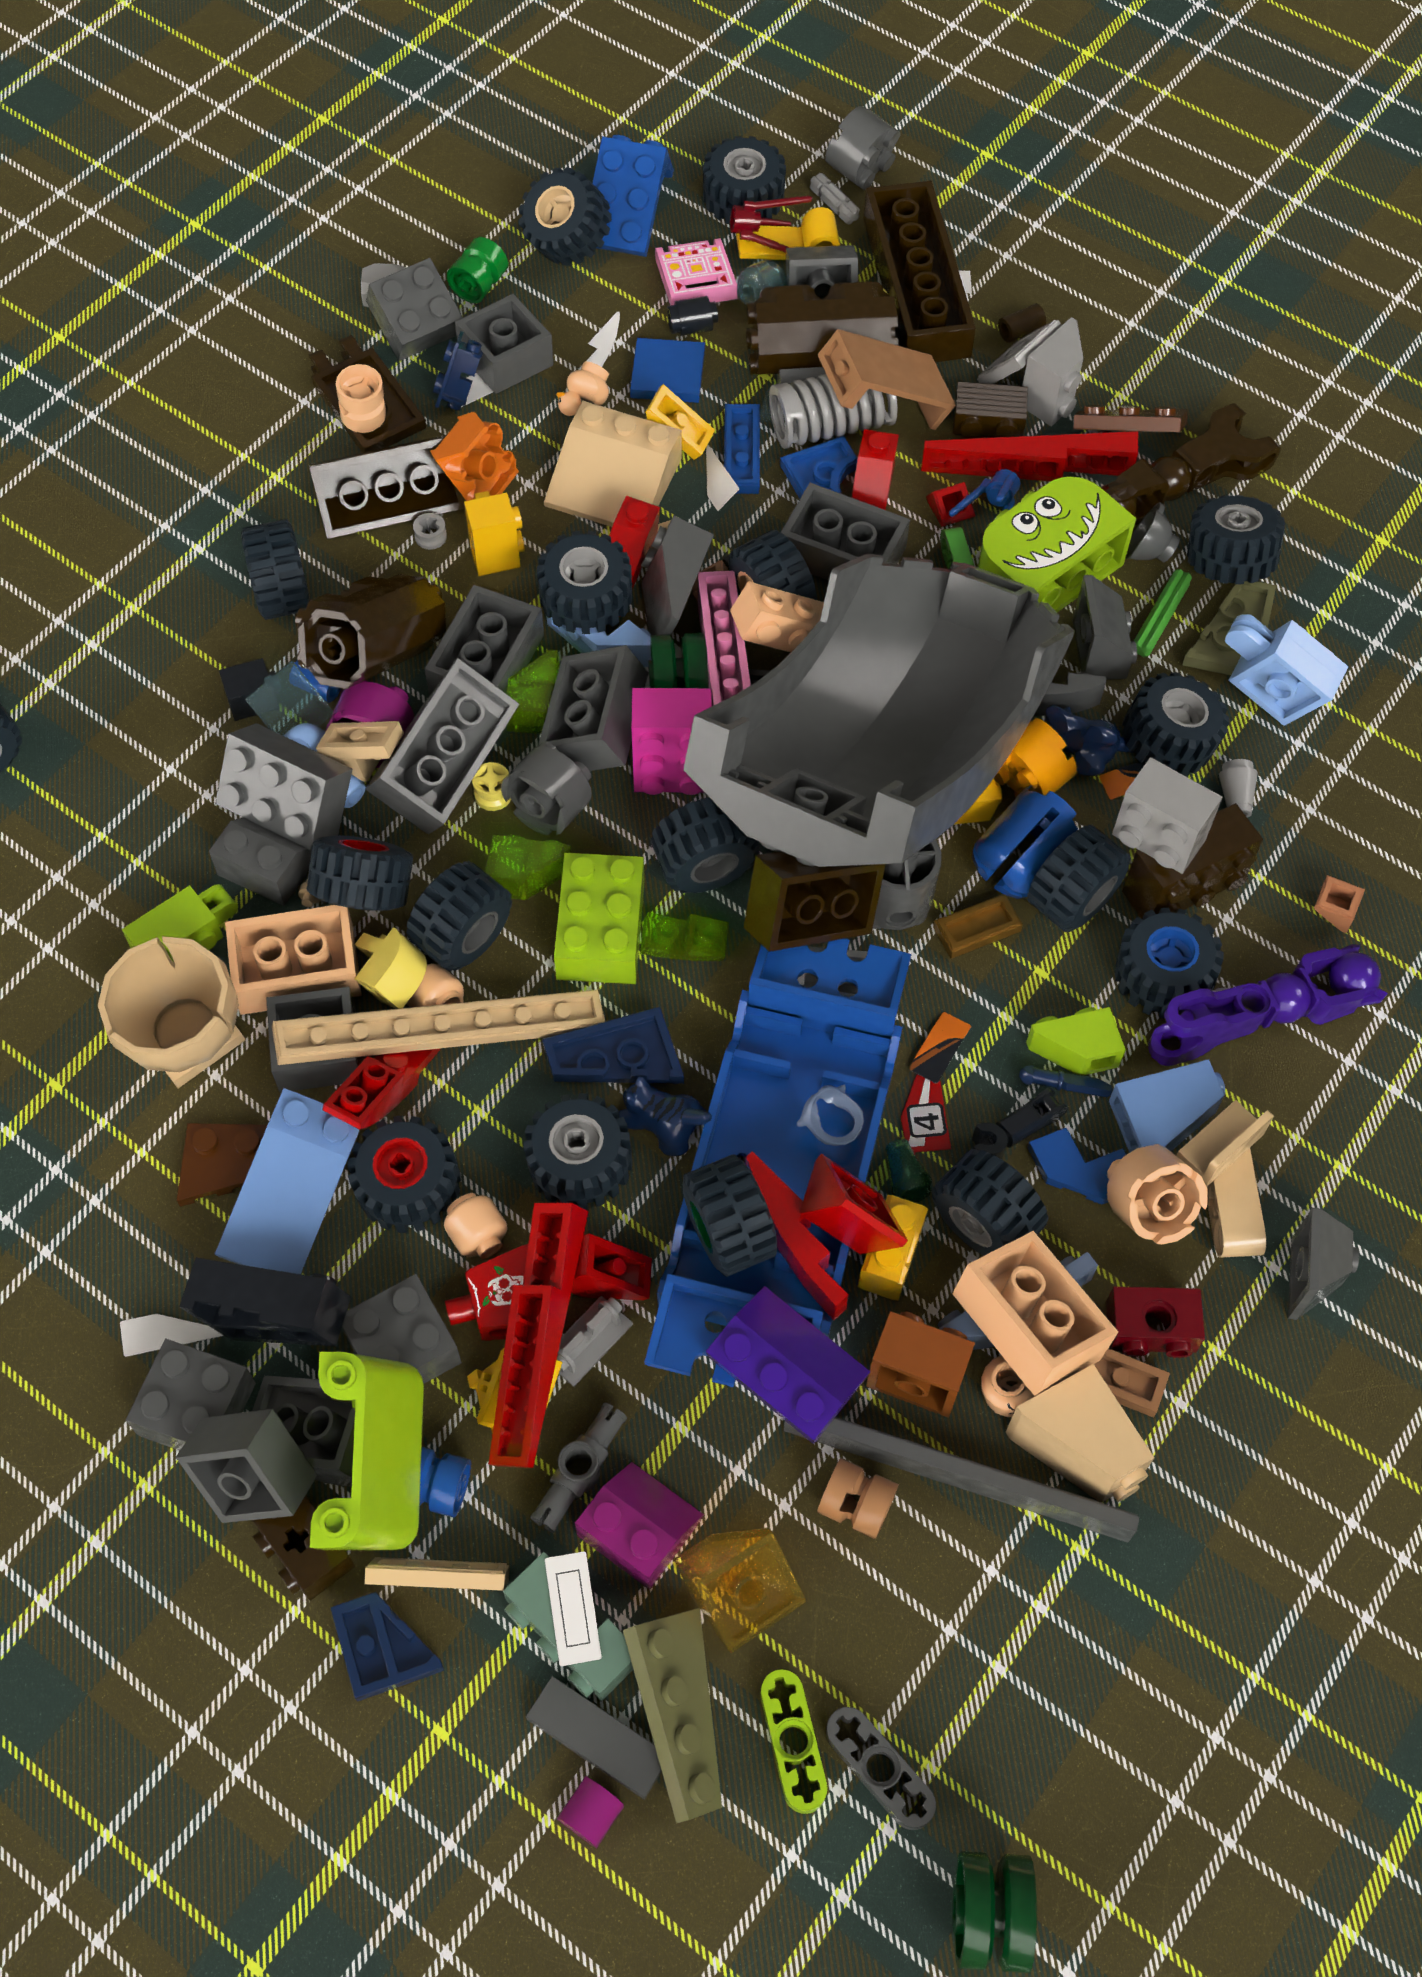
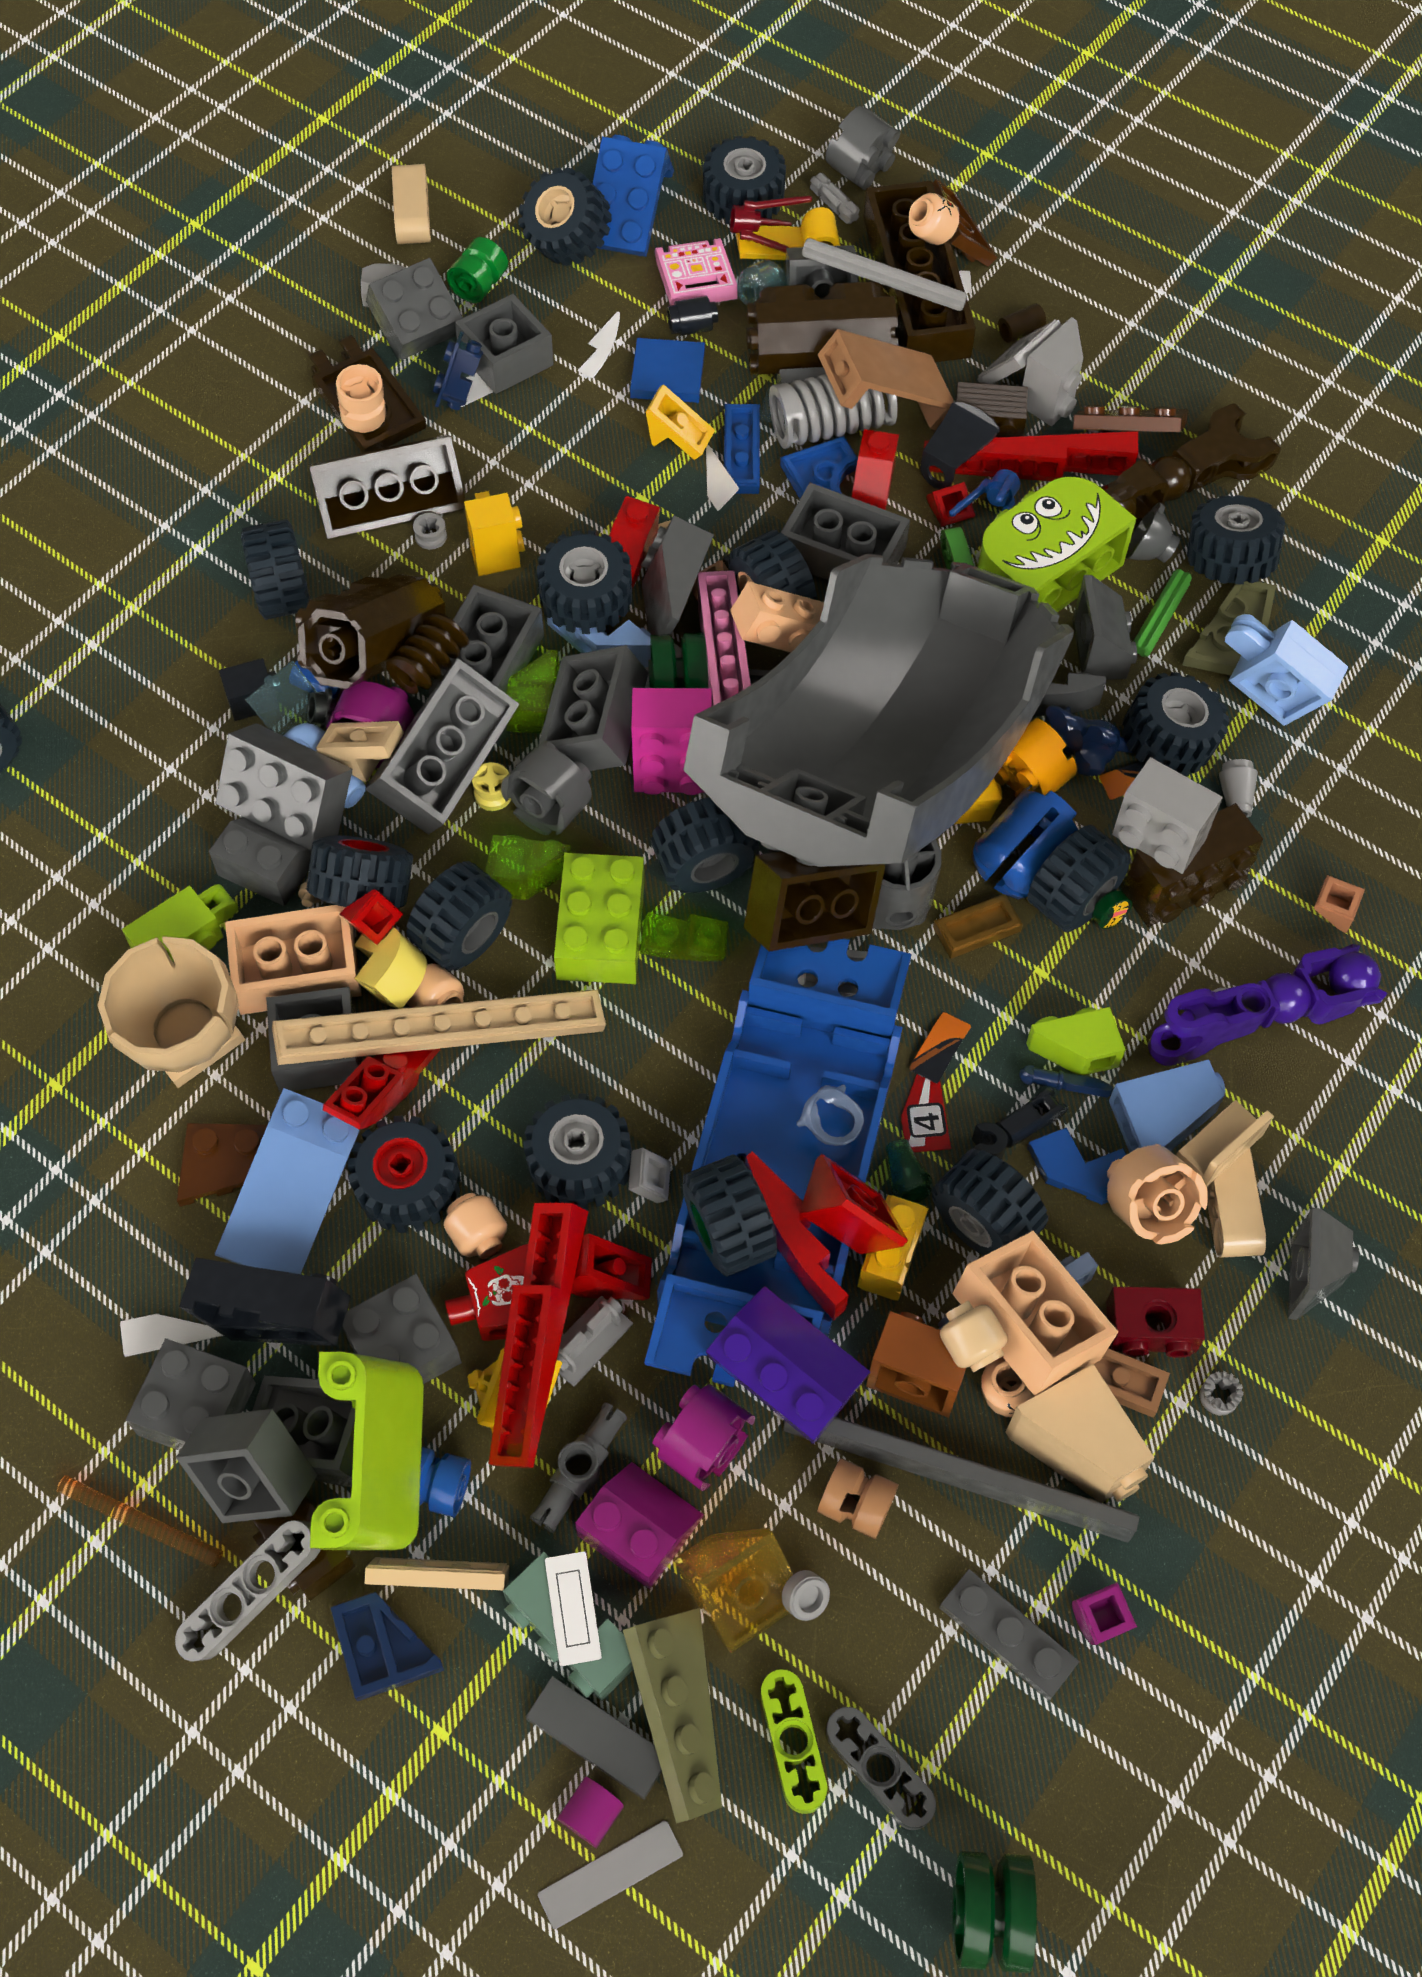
(140, 1521): none -> clear orange bar
(251, 1594): none -> light grey beam
(321, 707): none -> pearl dark grey plate
(372, 915): none -> red slope
(411, 204): none -> tan beam
(426, 652): none -> dark brown piece
(474, 457): orange slope -> none
(584, 384): light nougat animal -> none
(609, 459): tan slope -> none
(610, 1874): none -> light grey sticker
(616, 1052): dark blue wing -> none
(649, 1175): none -> light grey tile
(666, 1115): dark blue animal -> none
(703, 1435): none -> magenta brick
(805, 1595): none -> light grey tile
(884, 274): none -> light grey axle
(933, 218): none -> light nougat head
(956, 440): none -> black piece
(967, 236): none -> reddish brown wing
(973, 1336): none -> tan head
(1009, 1634): none -> dark grey plate
(1103, 1614): none -> magenta brick
(1111, 909): none -> dark green tile
(1167, 958): black wheel -> none
(1225, 1382): none -> light grey bush

